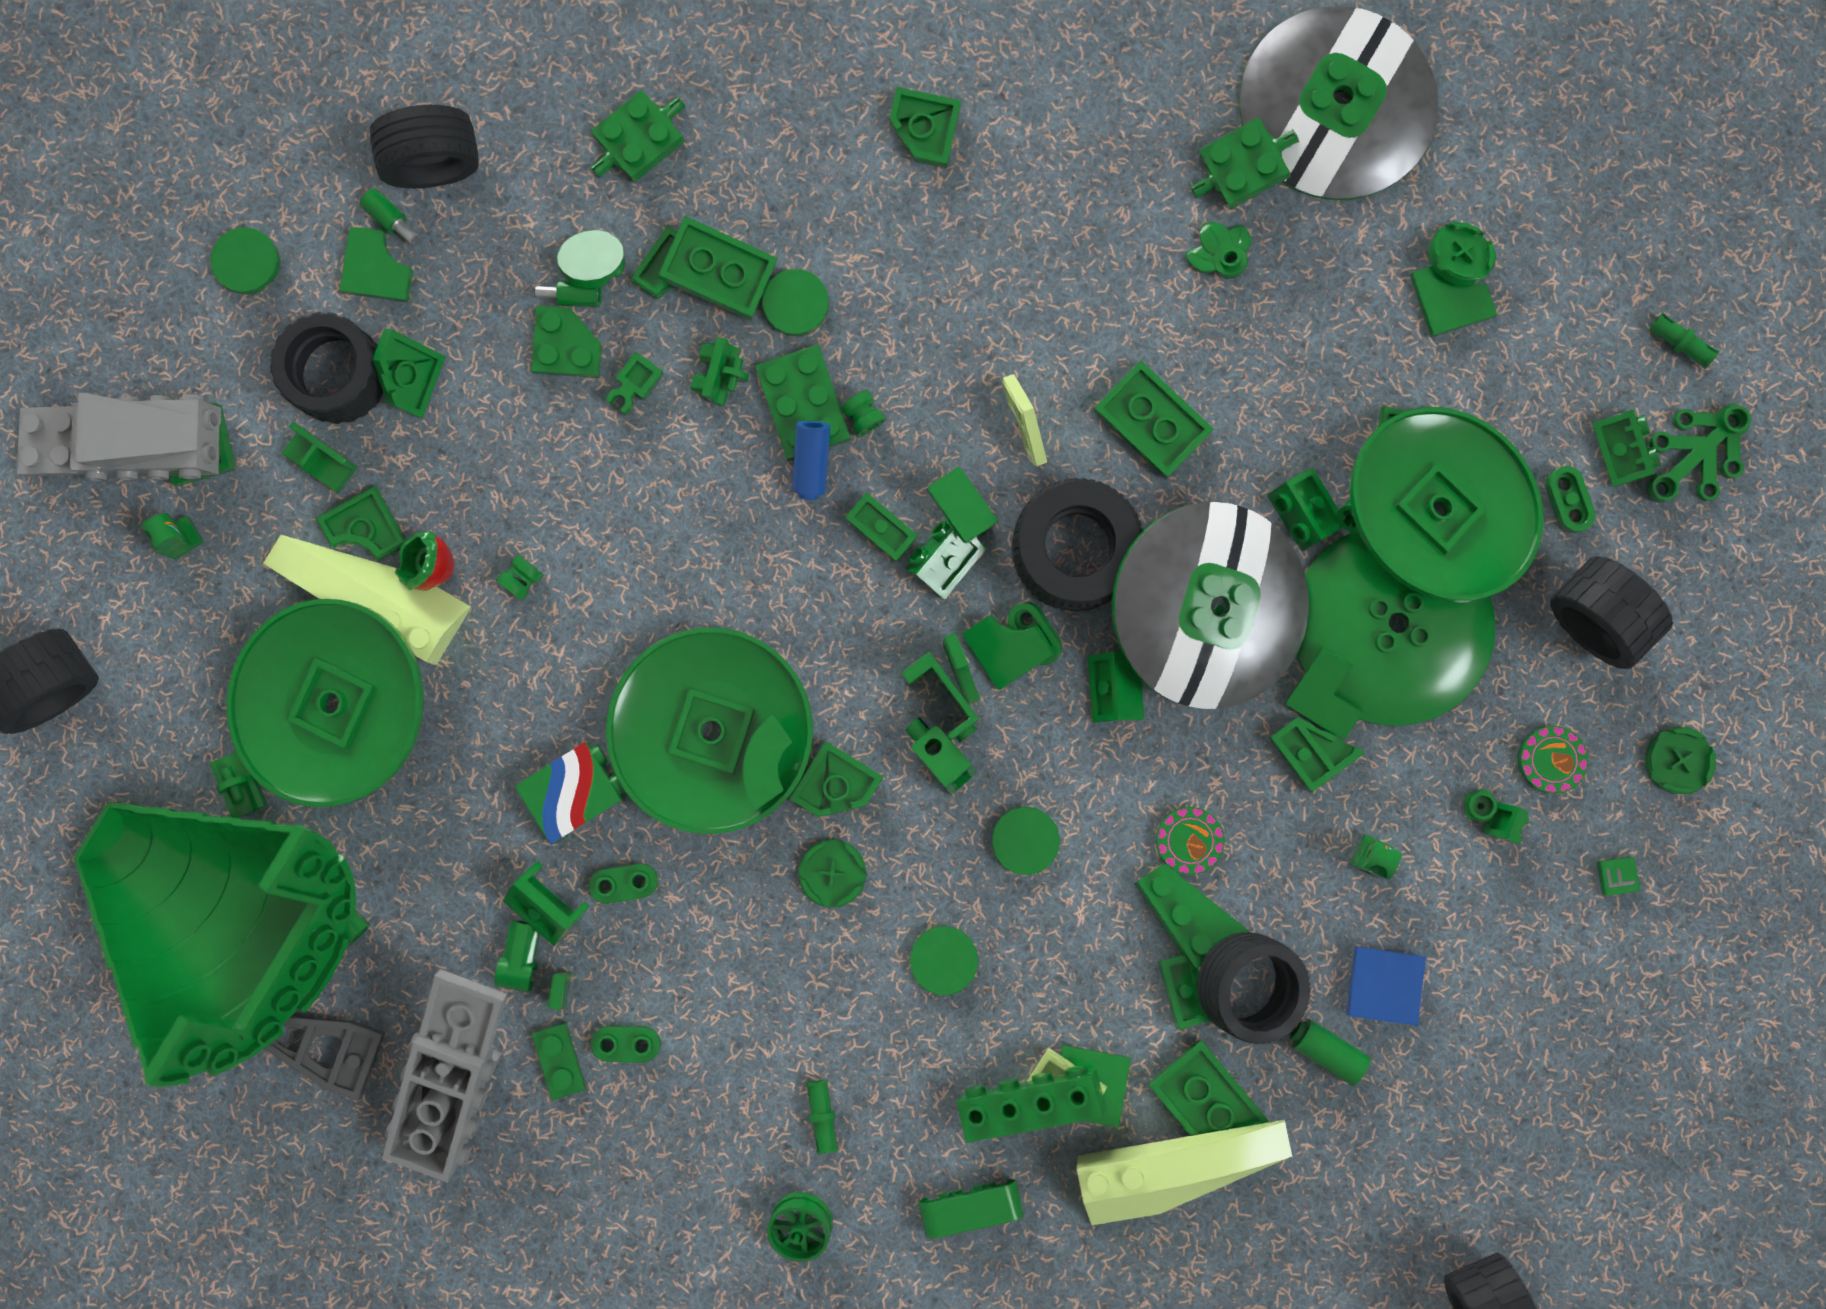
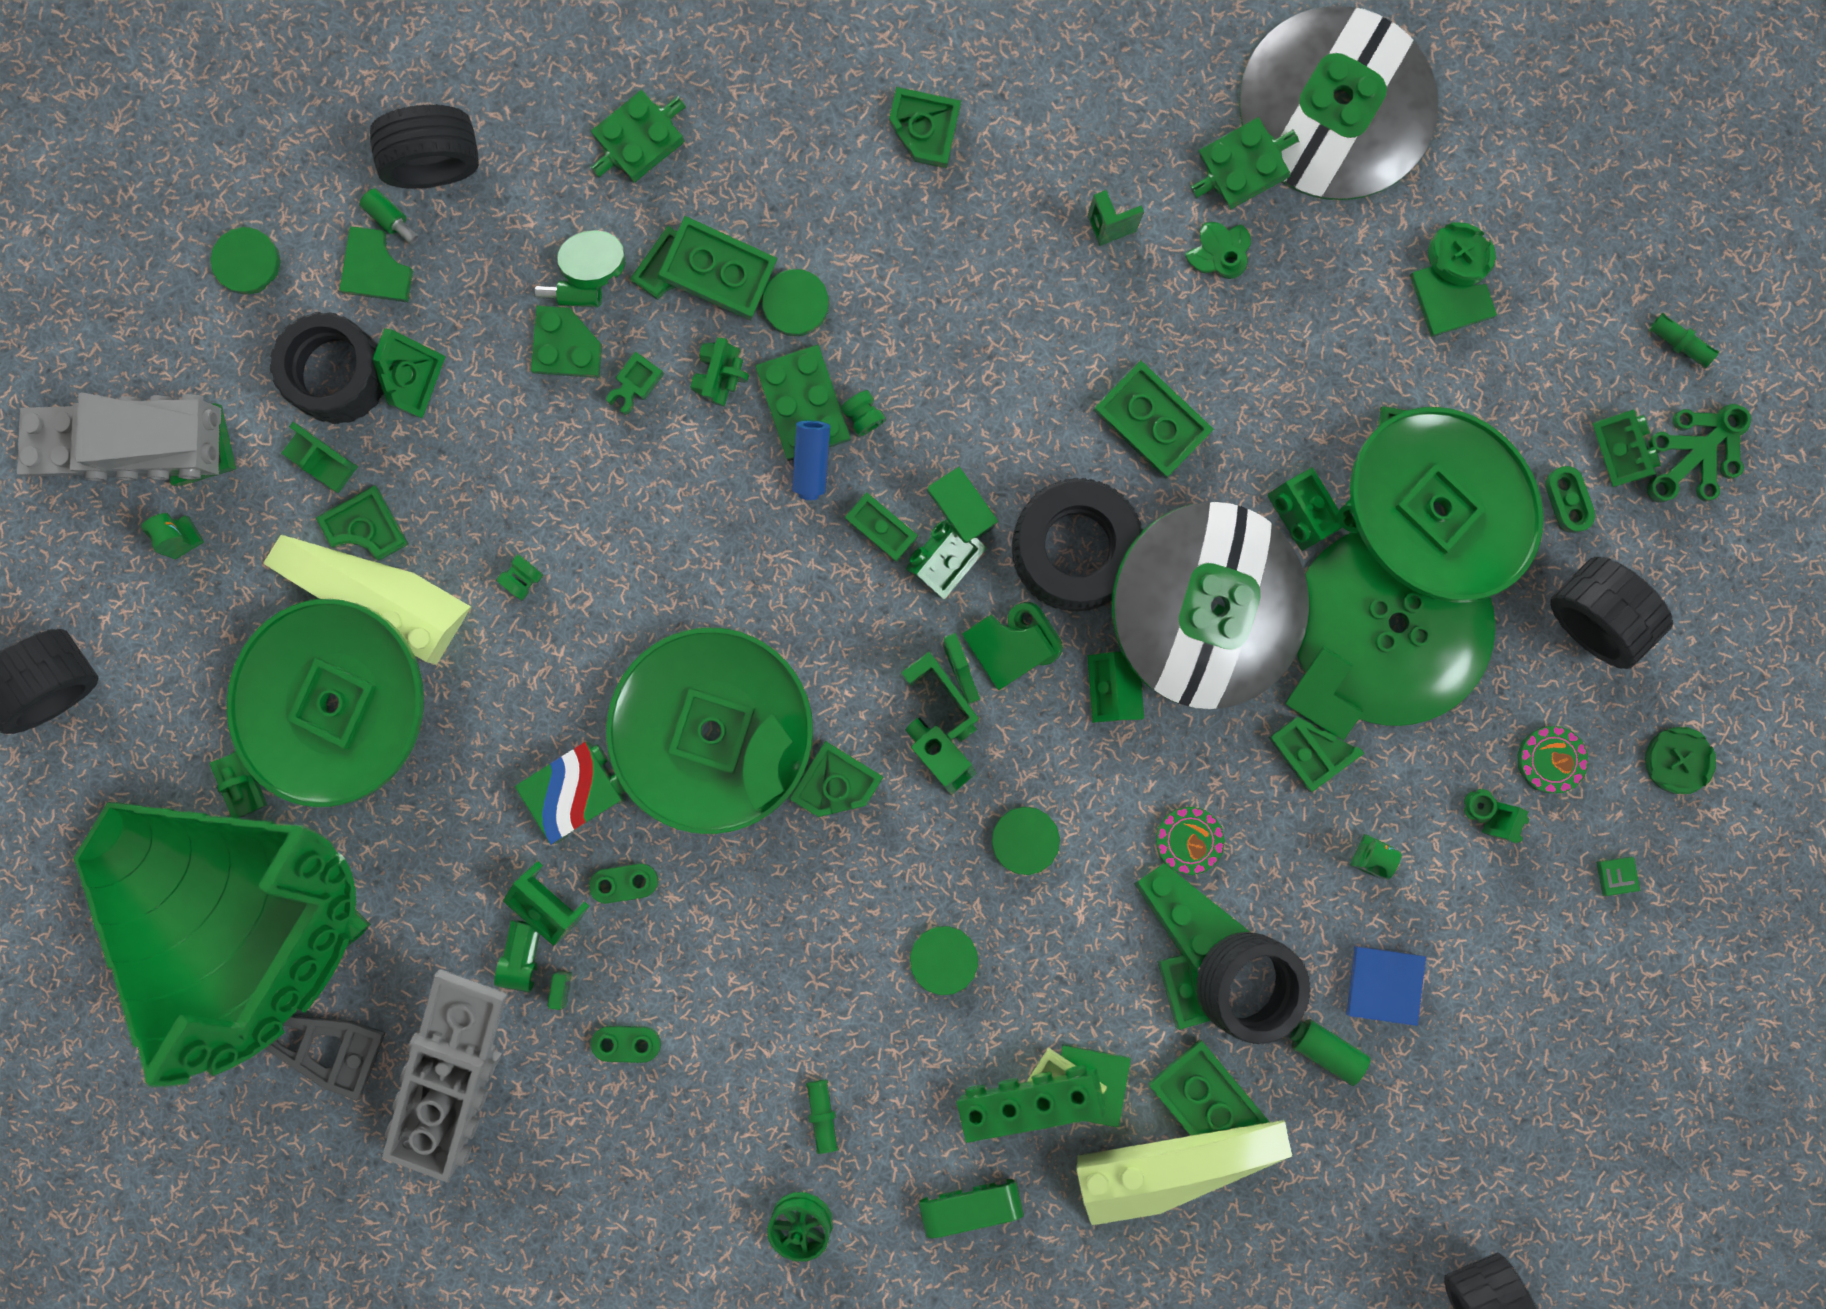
(424, 562): green hair -> none
(559, 1061): green plate -> none
(832, 873): green tile -> none
(1026, 418): yellowish green tile -> none
(1109, 225): none -> green panel

